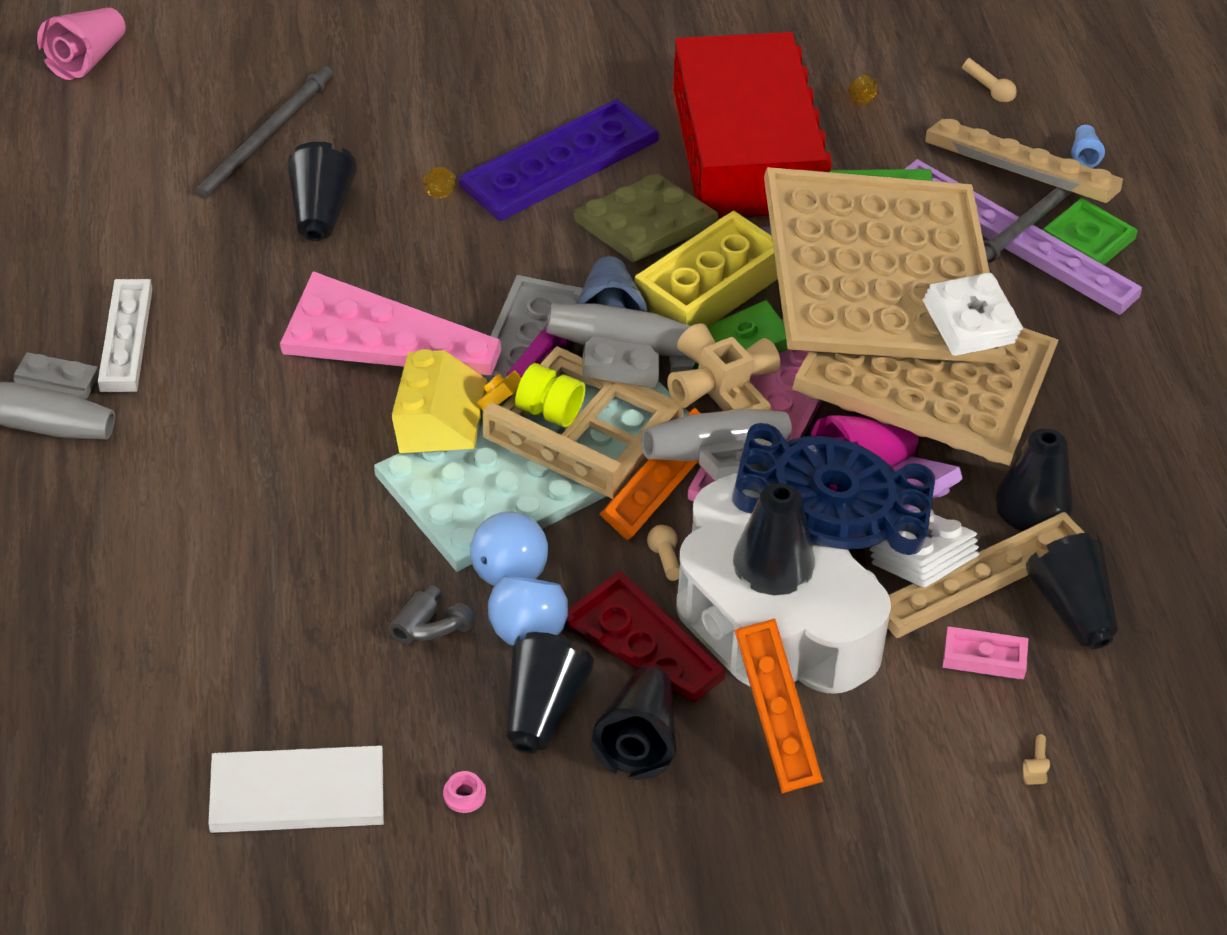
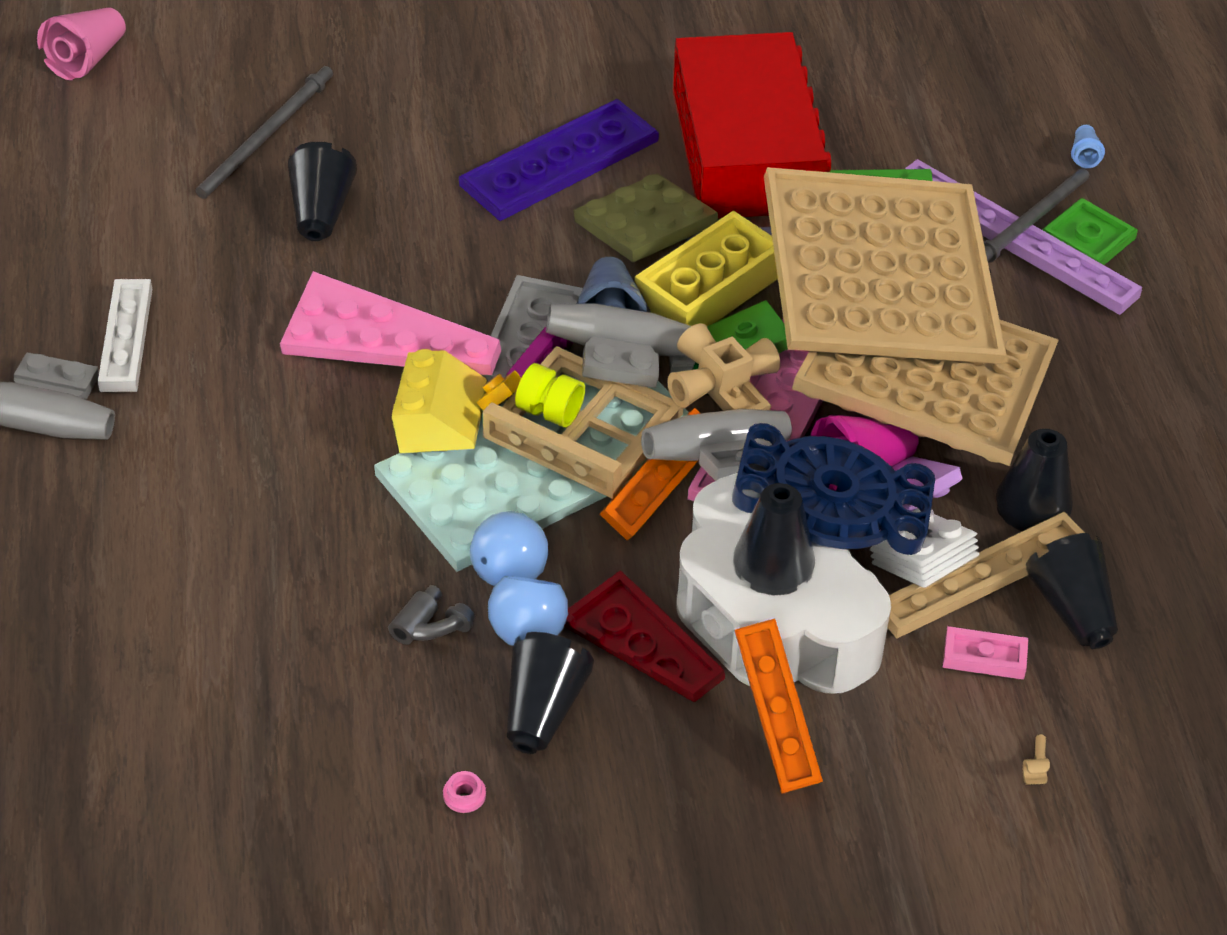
(296, 789): white tile -> none
(439, 182): clear yellow plate -> none
(638, 727): black cone -> none
(664, 540): tan bar -> none
(863, 89): clear yellow plate -> none
(972, 313): white brick -> none
(1001, 90): tan bar -> none
(1030, 162): tan plate -> none

